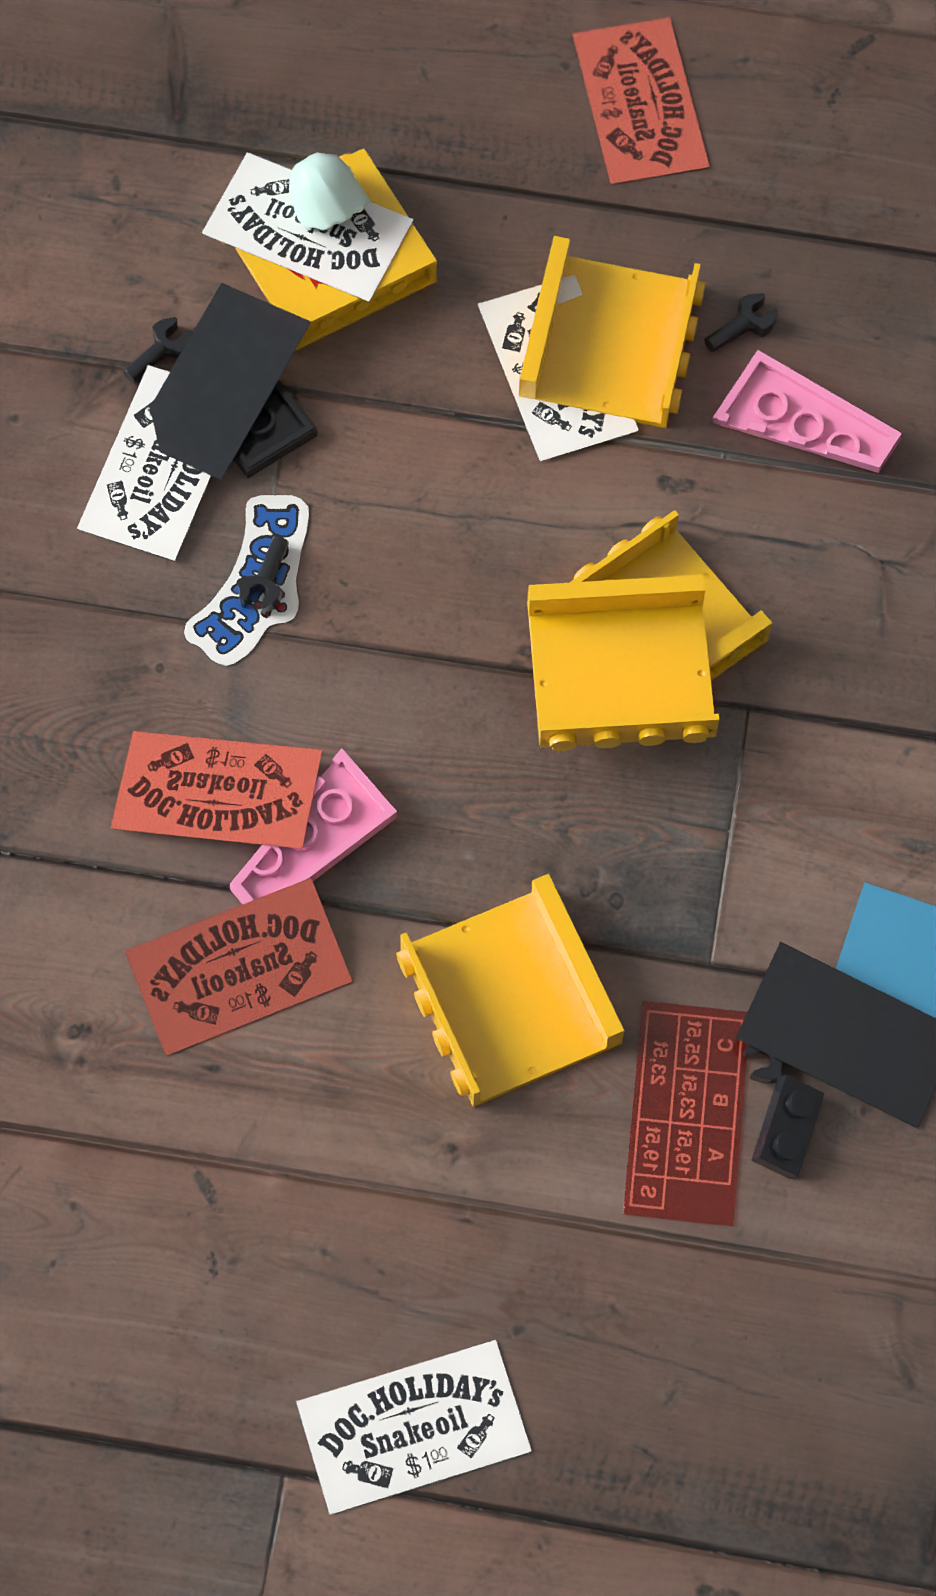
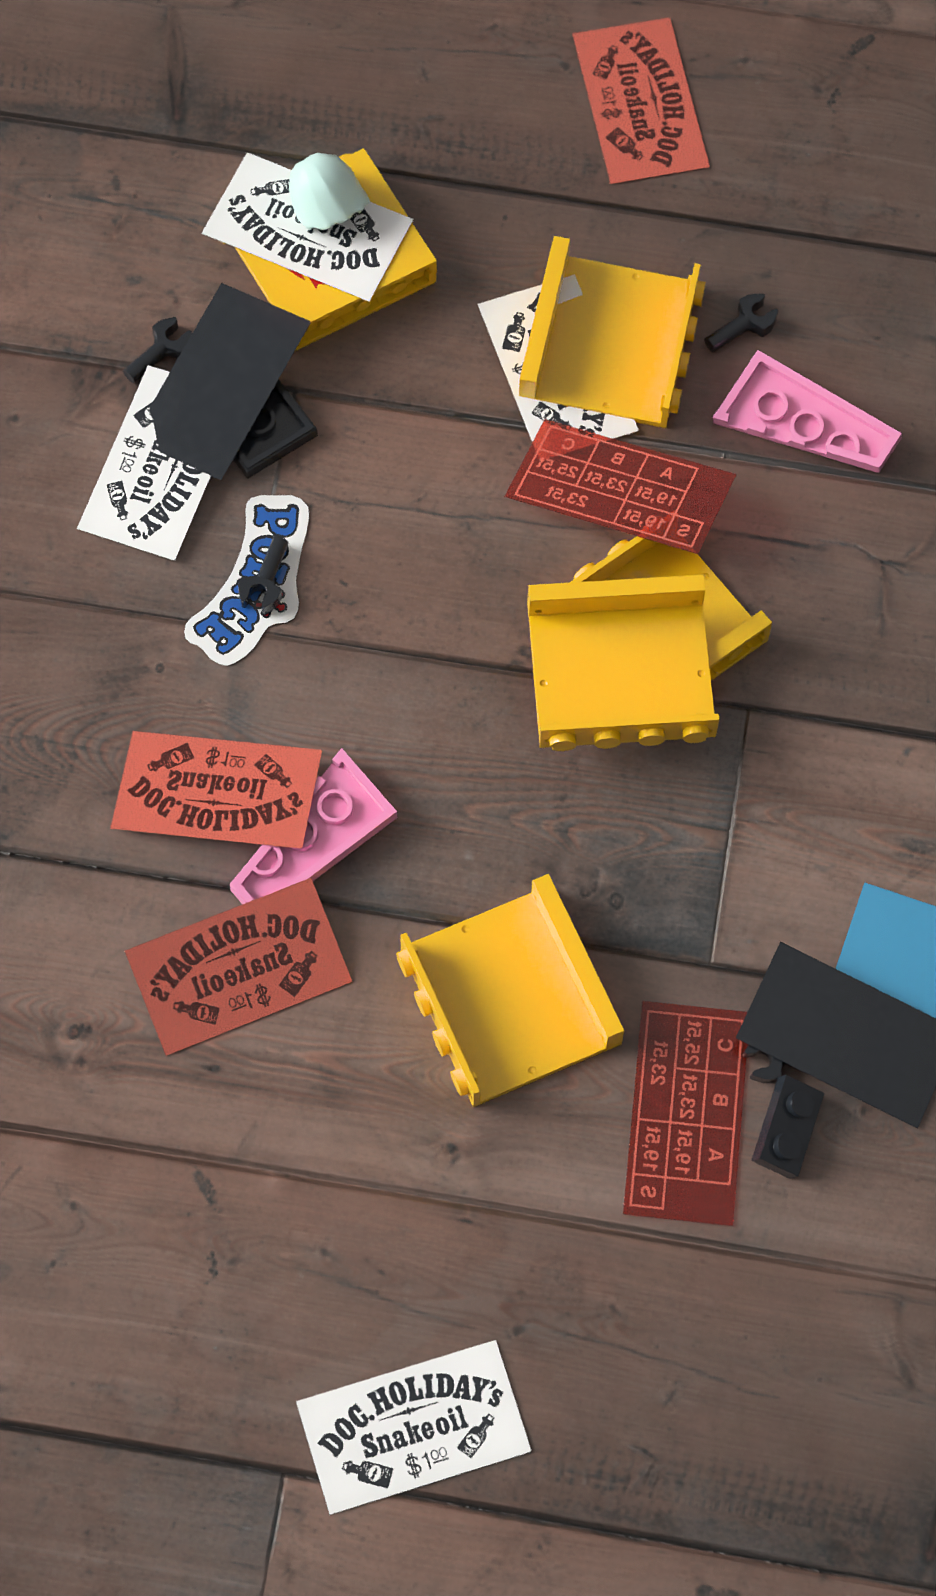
(621, 486): none -> clear red sticker

